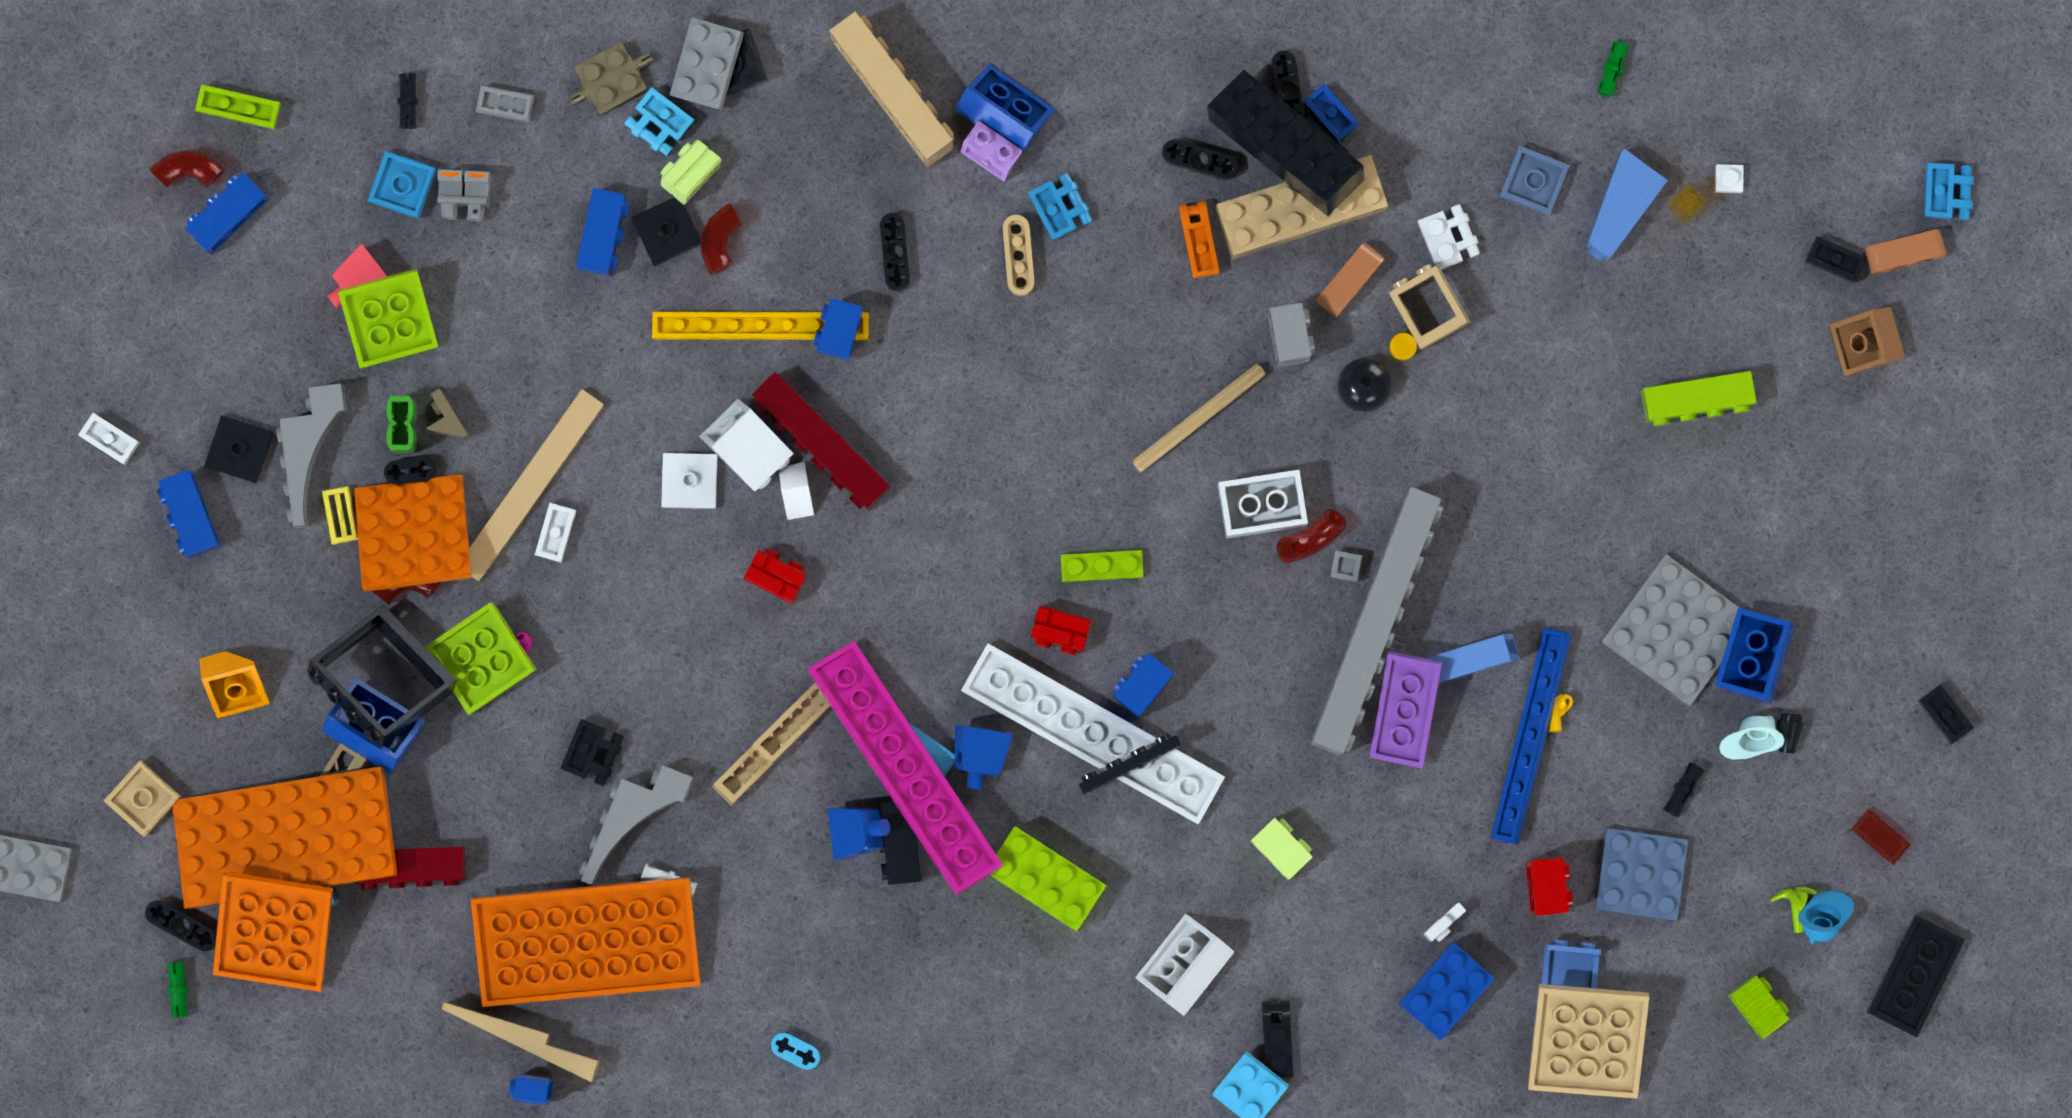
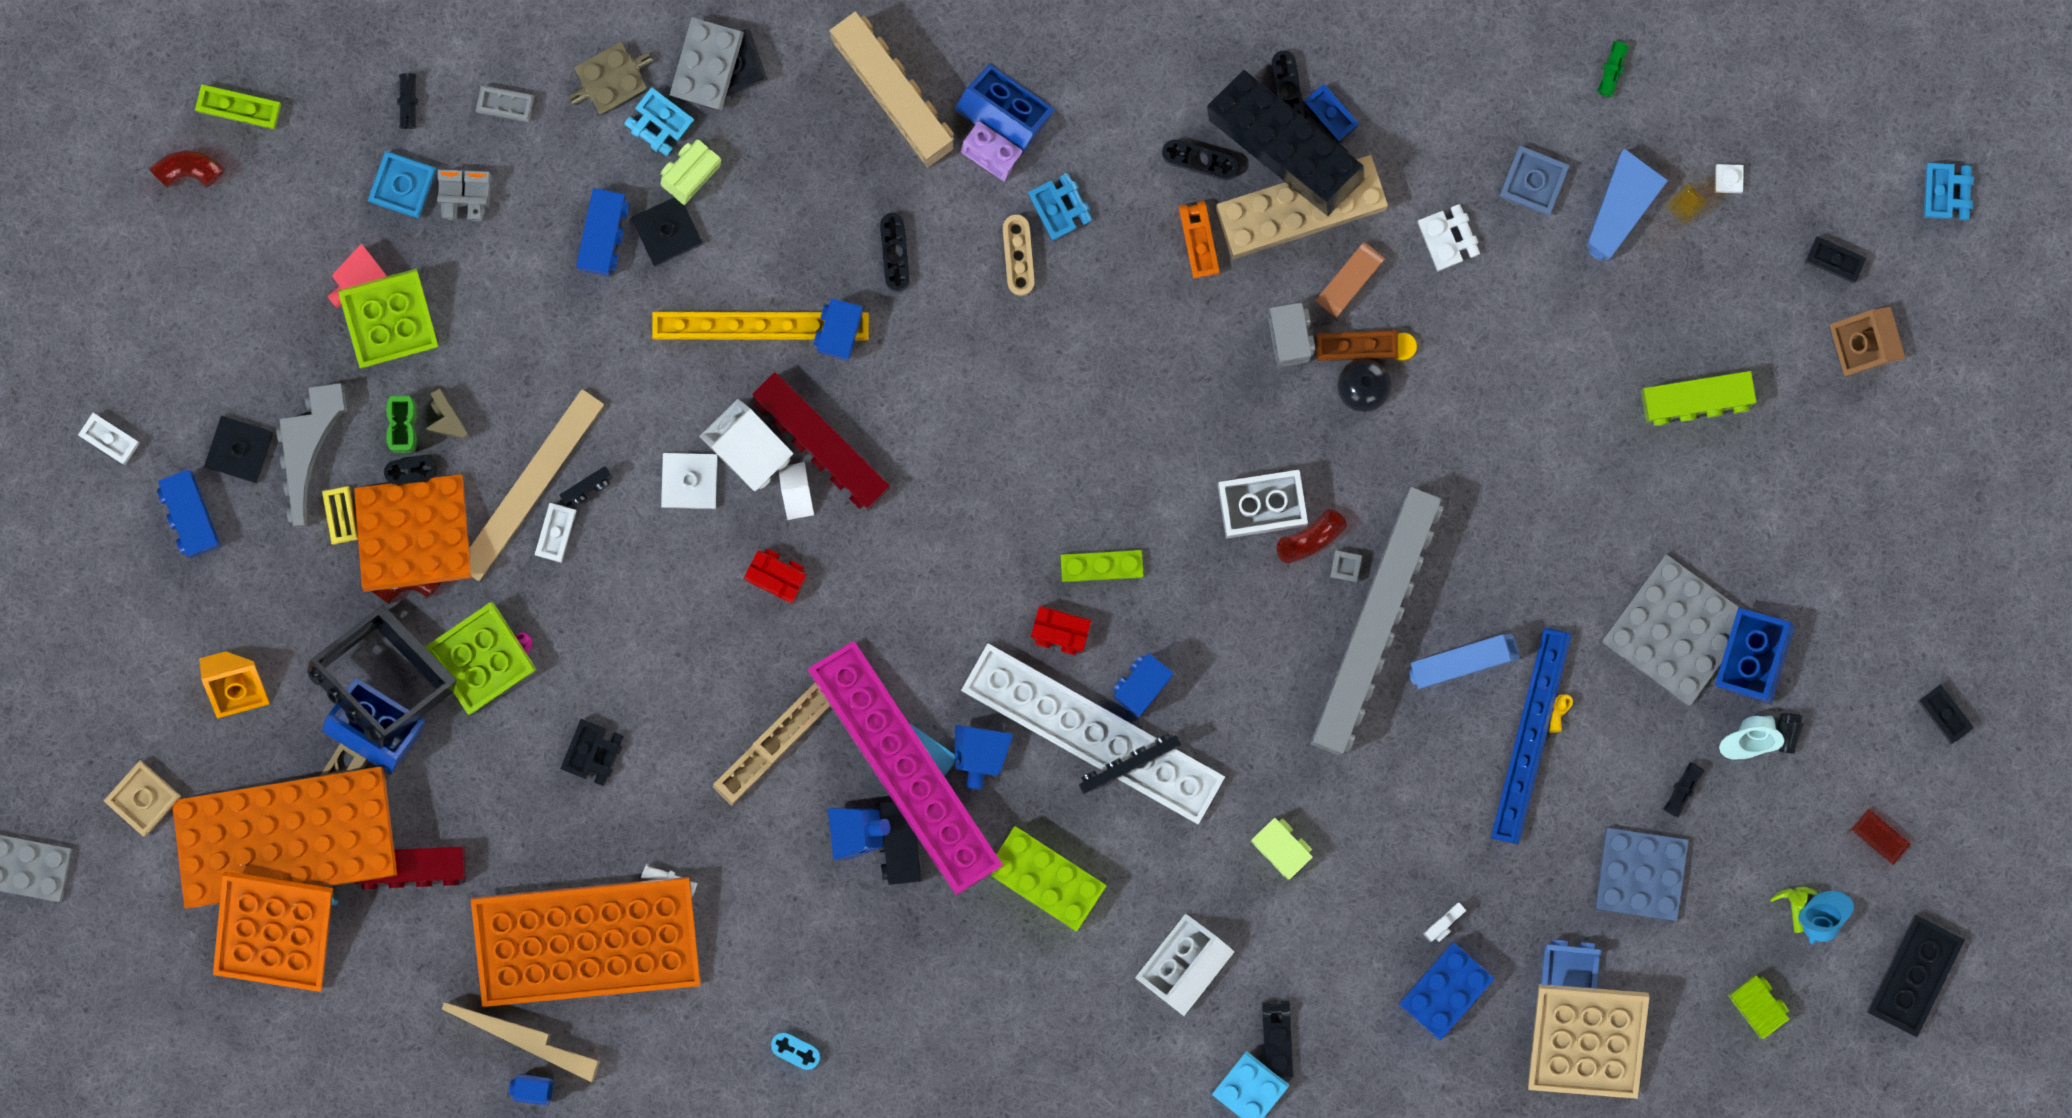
(160, 923): black beam -> none
(177, 989): green pin -> none
(226, 213): blue brick -> none
(577, 493): none -> black plate
(629, 808): light grey arch -> none
(715, 239): clear red cylinder -> none
(1199, 417): tan axle -> none
(1357, 345): none -> dark orange tile
(1406, 709): medium lavender plate -> none
(1441, 331): tan window -> none
(1548, 887): red brick -> none
(1905, 251): nougat beam -> none

